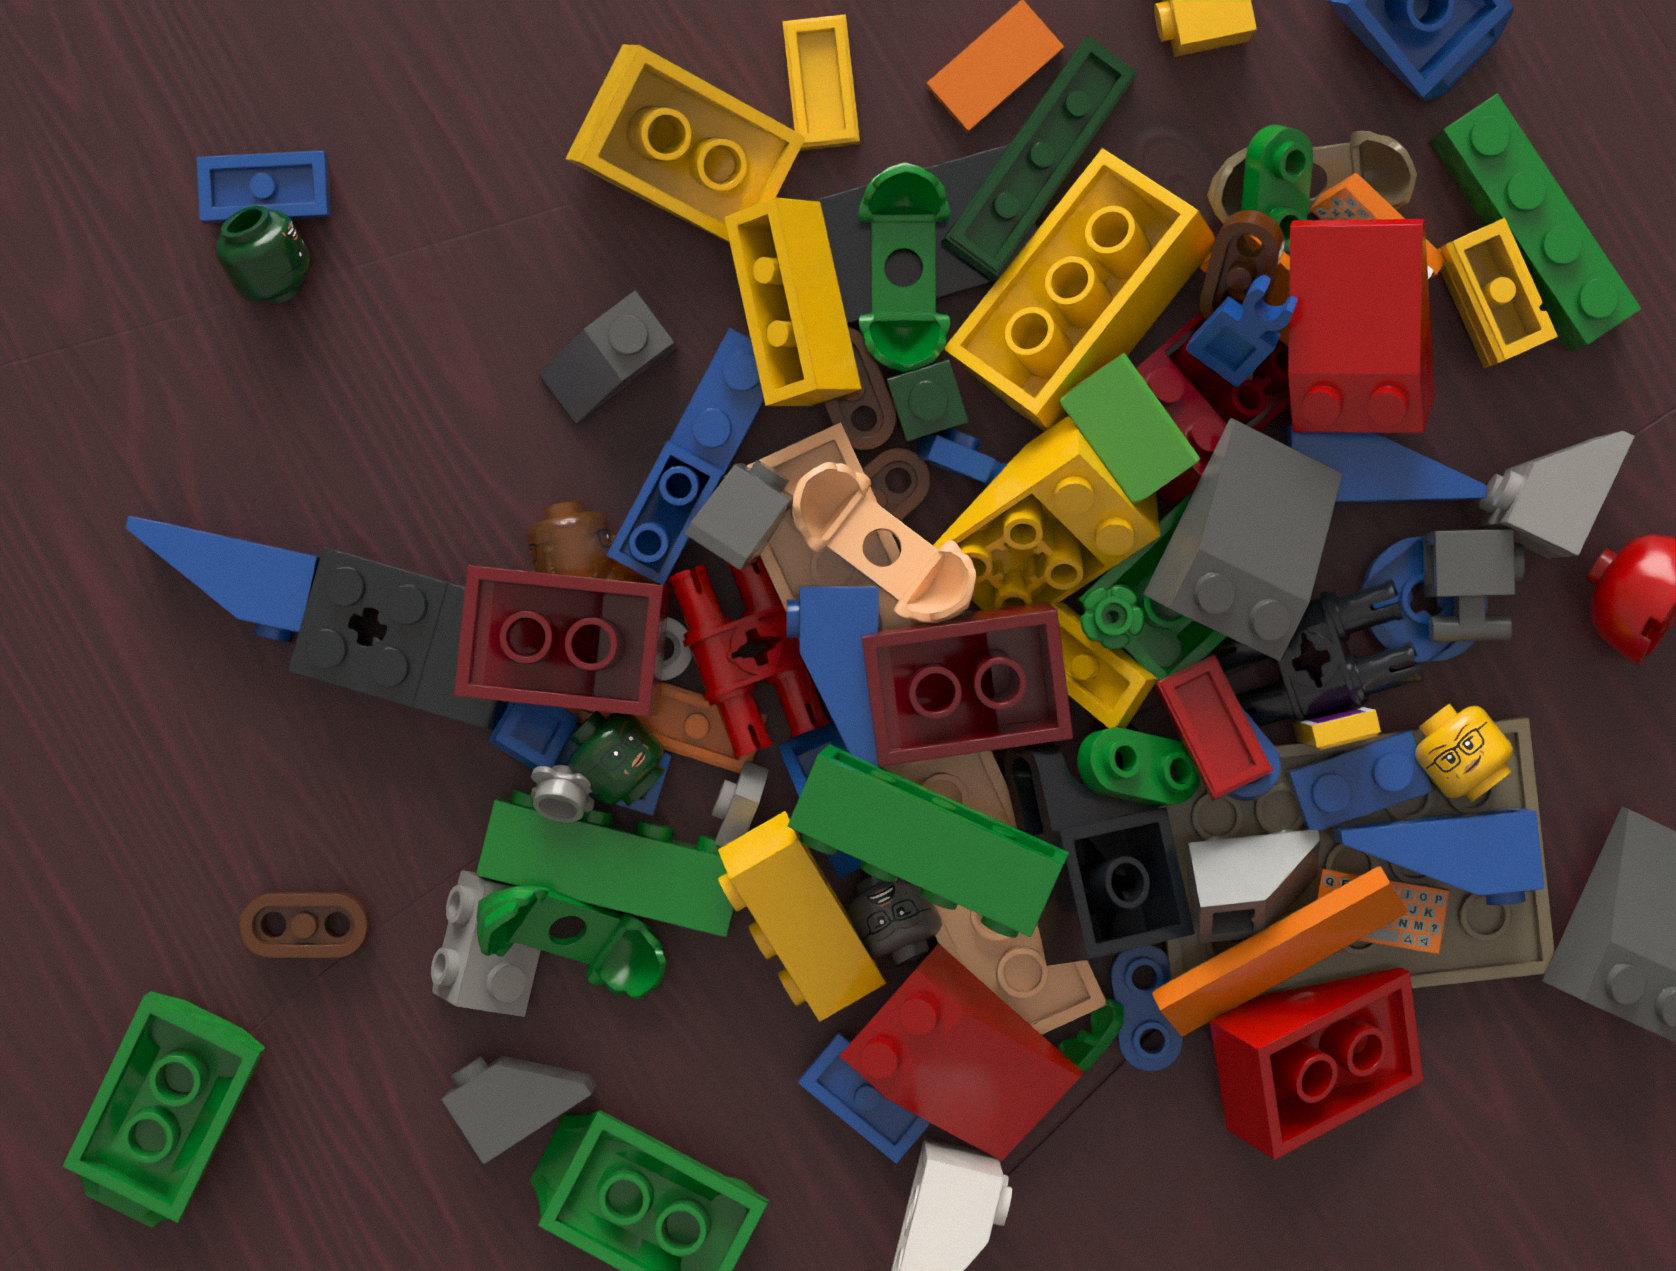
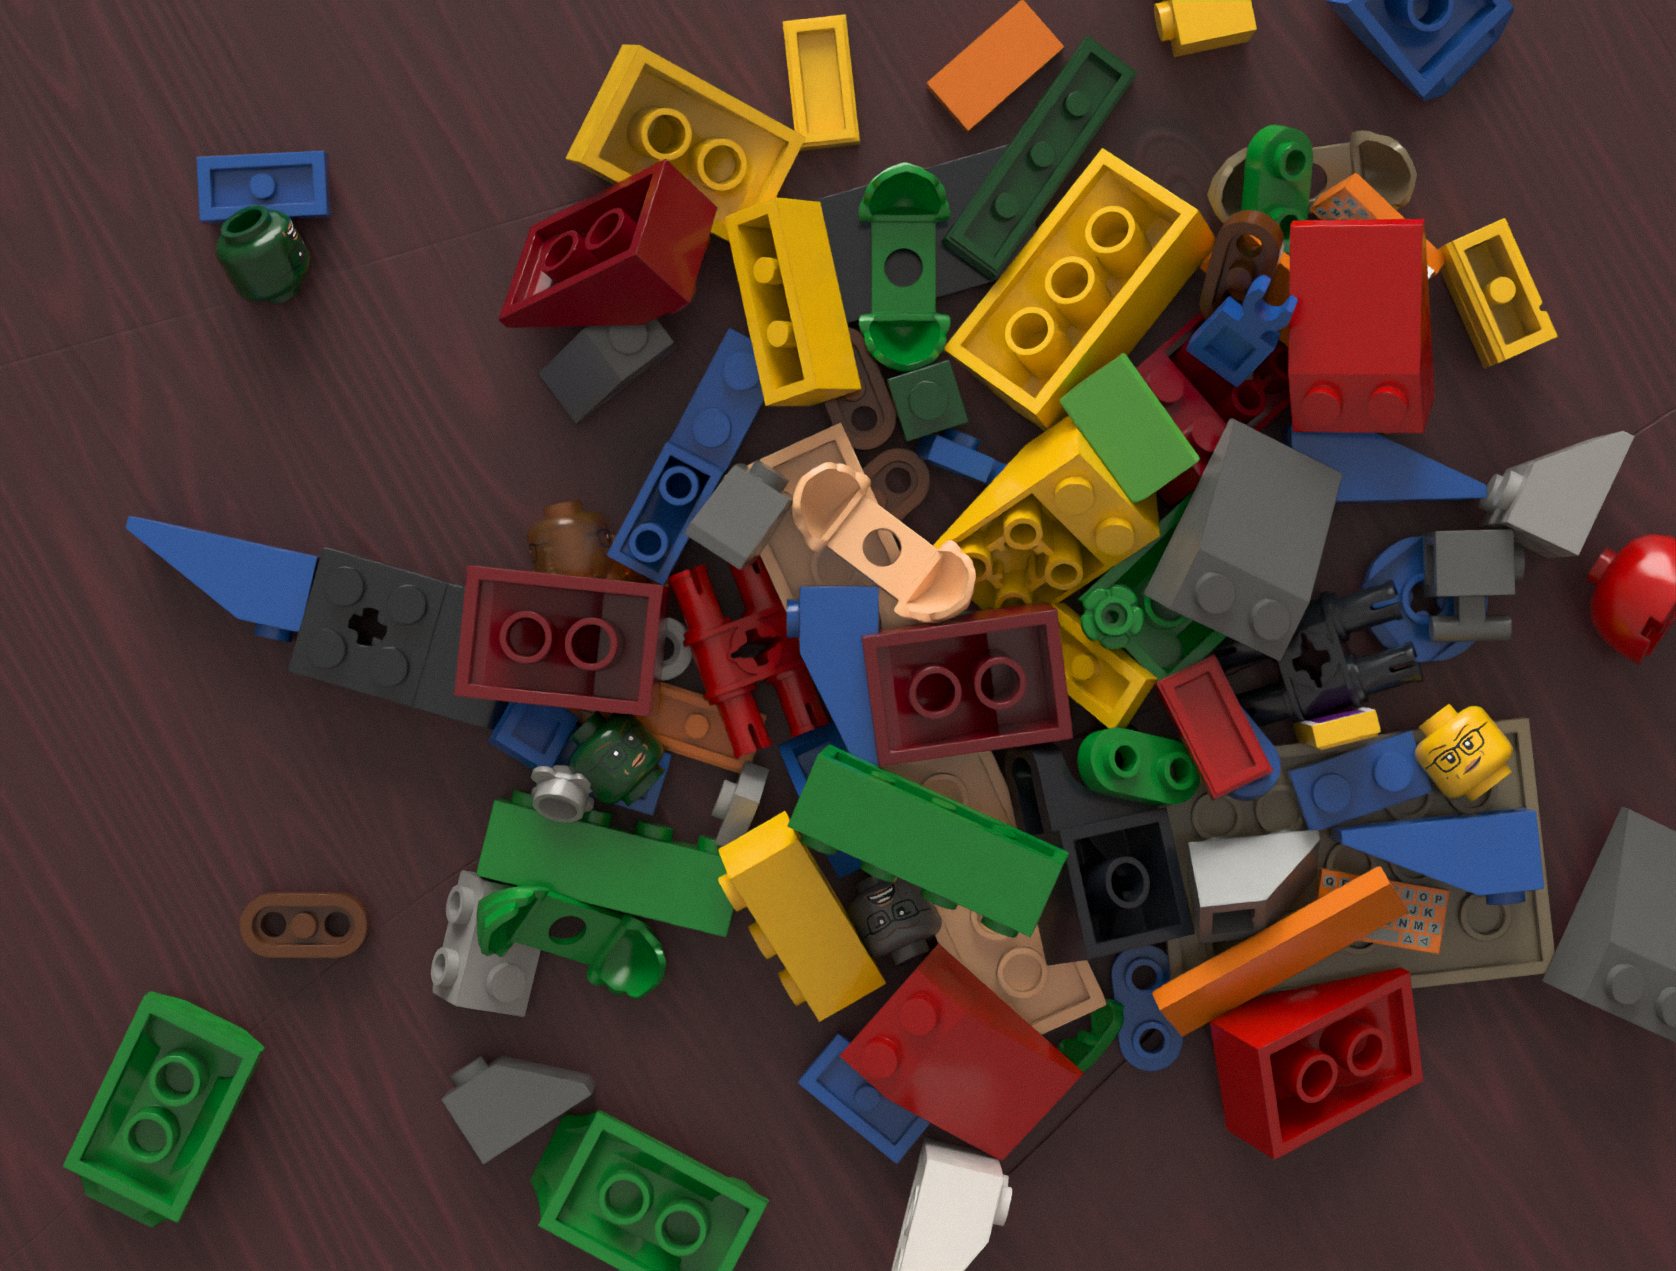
(614, 255): none -> dark red slope
(1510, 181): green brick -> none

